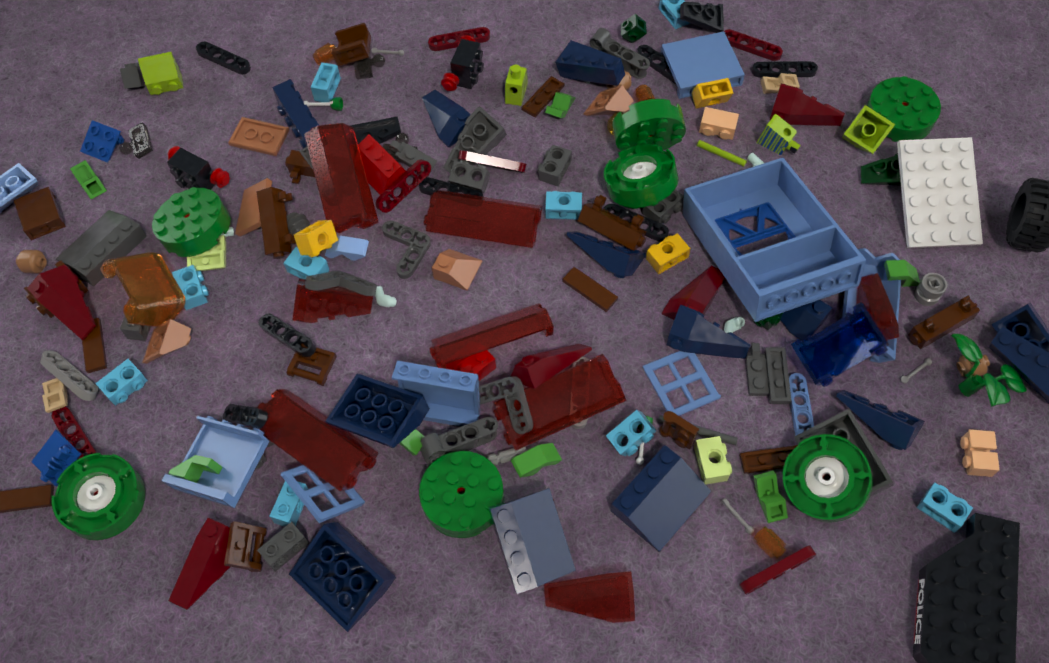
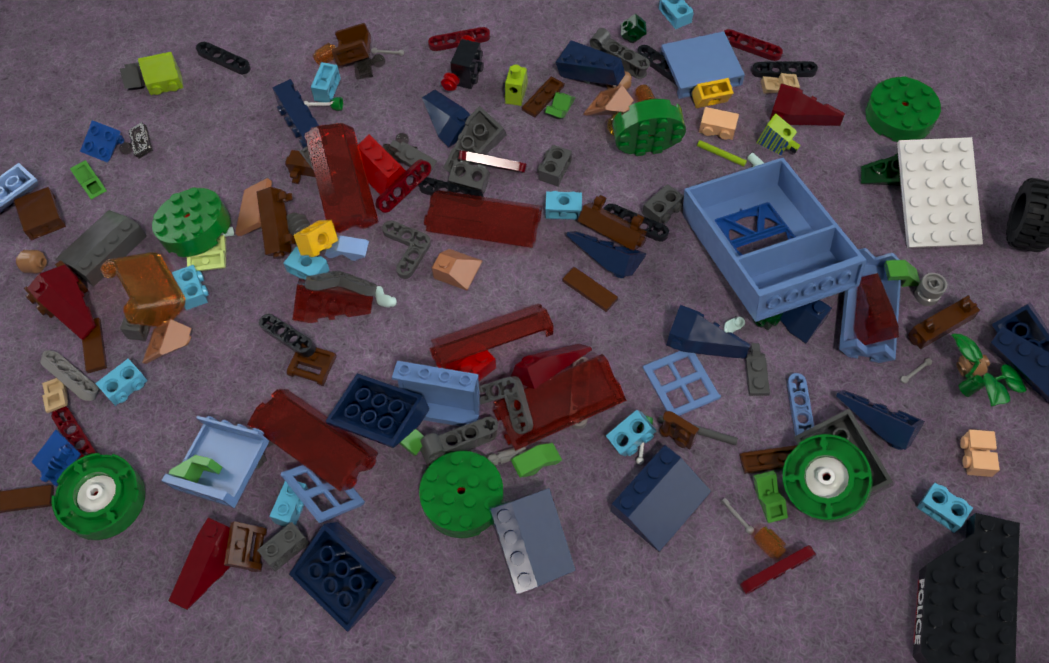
(194, 171): black brick -> none
(245, 416): black beam -> none
(258, 136): nougat tile -> none
(380, 130): black wing -> none
(597, 596): clear red wedge -> none
(641, 176): green piece -> none
(677, 250): yellow brick -> none
(697, 294): dark red wedge -> none
(705, 16): black wing -> none
(710, 471): yellowish green brick -> none
(778, 376): dark grey plate -> none
(841, 346): clear blue windscreen -> none
(868, 130): lime slope -> none

